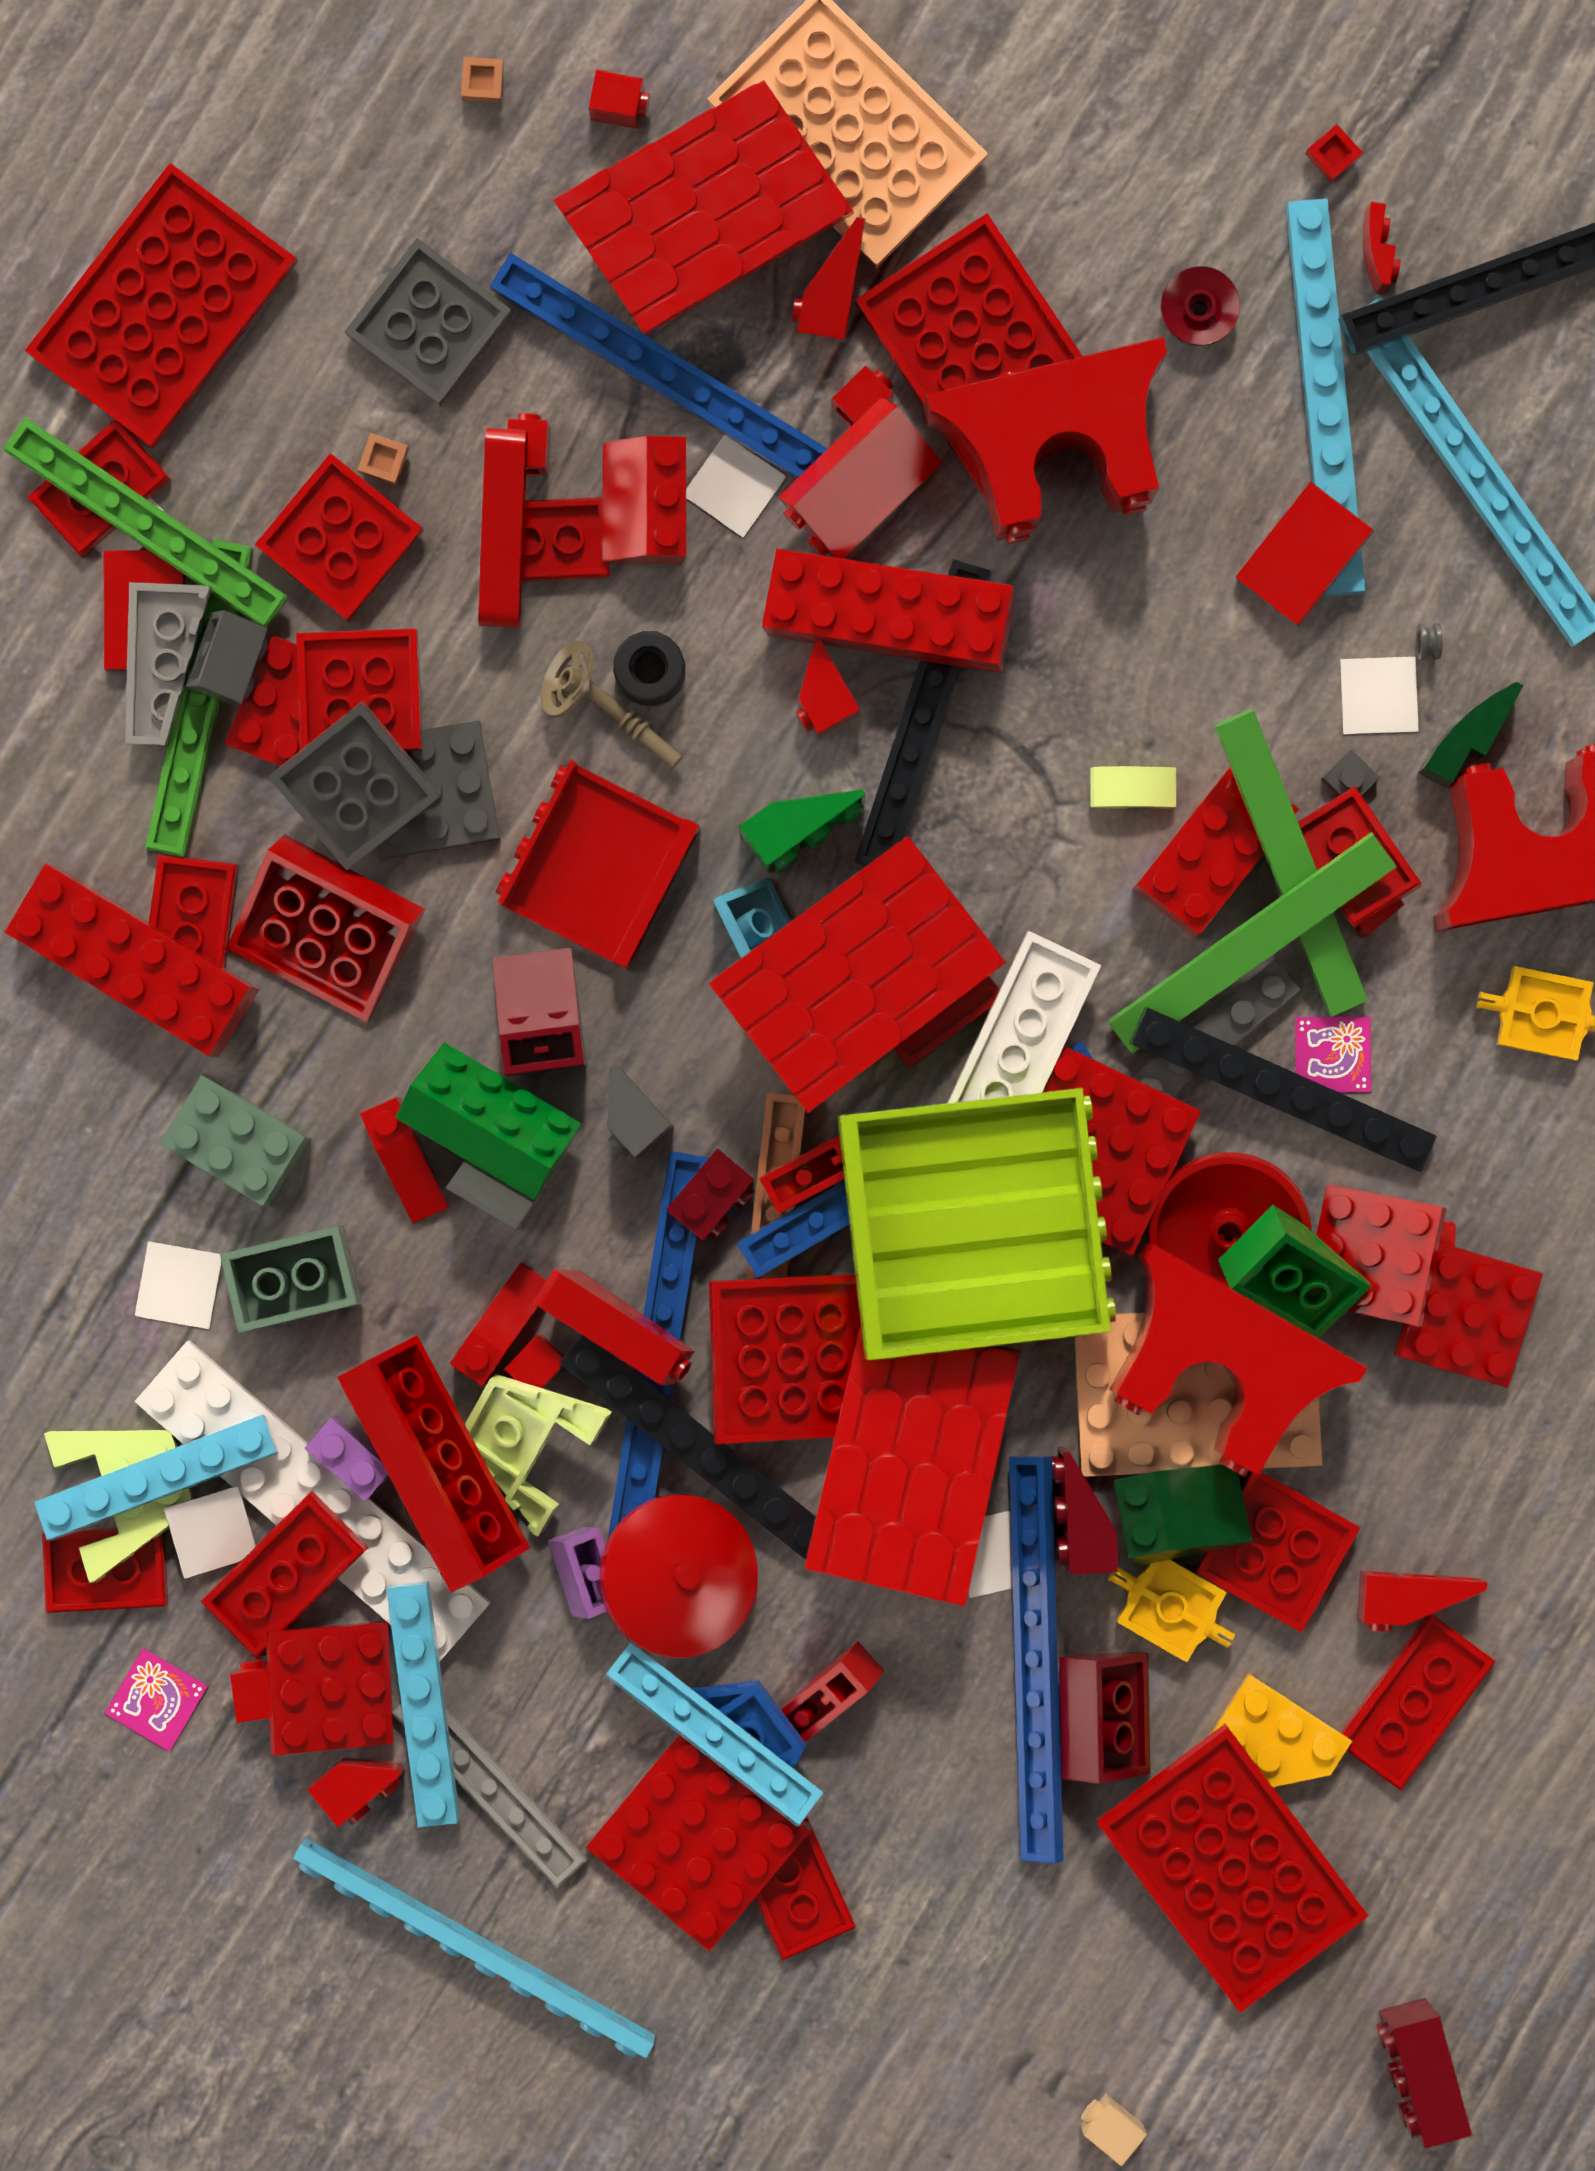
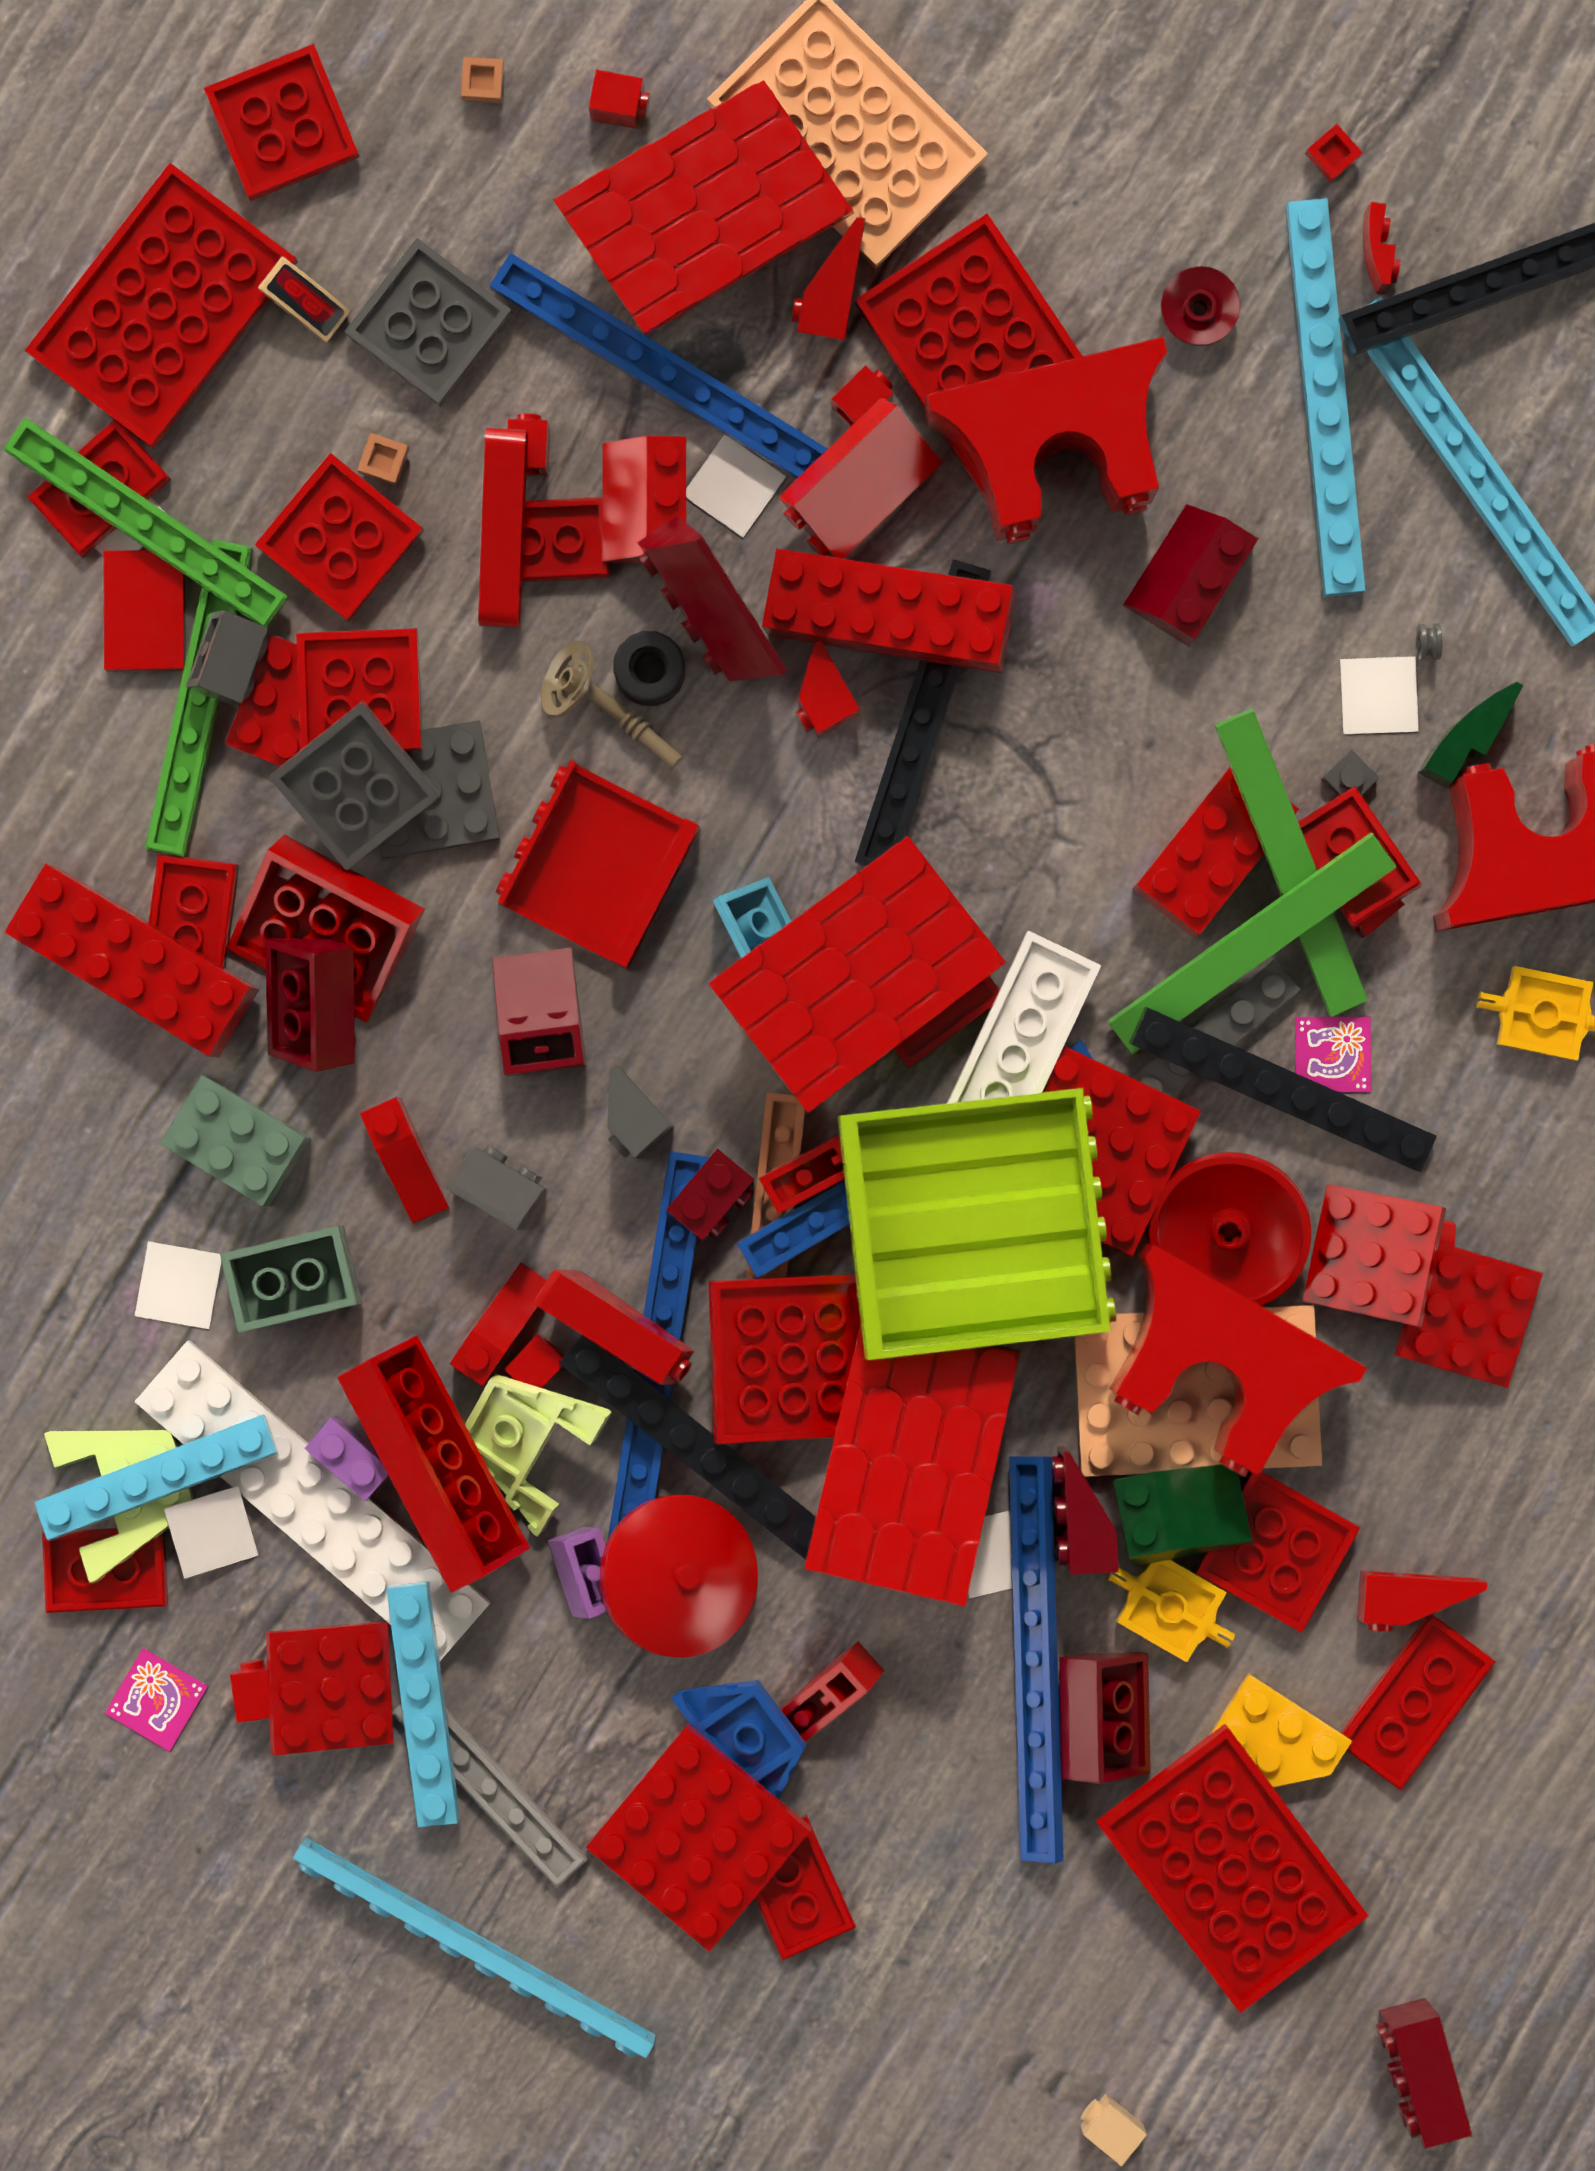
(160, 648): light grey wing -> none
(281, 122): none -> red plate
(284, 1573): red tile -> none
(304, 299): none -> slope
(310, 1002): none -> dark red slope
(351, 1785): red slope -> none
(488, 1120): green brick -> none
(708, 603): none -> dark red slope
(714, 1734): medium azure plate -> none
(789, 825): green slope -> none
(1133, 787): yellowish green slope -> none
(1190, 573): none -> dark red slope
(1292, 1273): green slope -> none
(1304, 553): red tile -> none

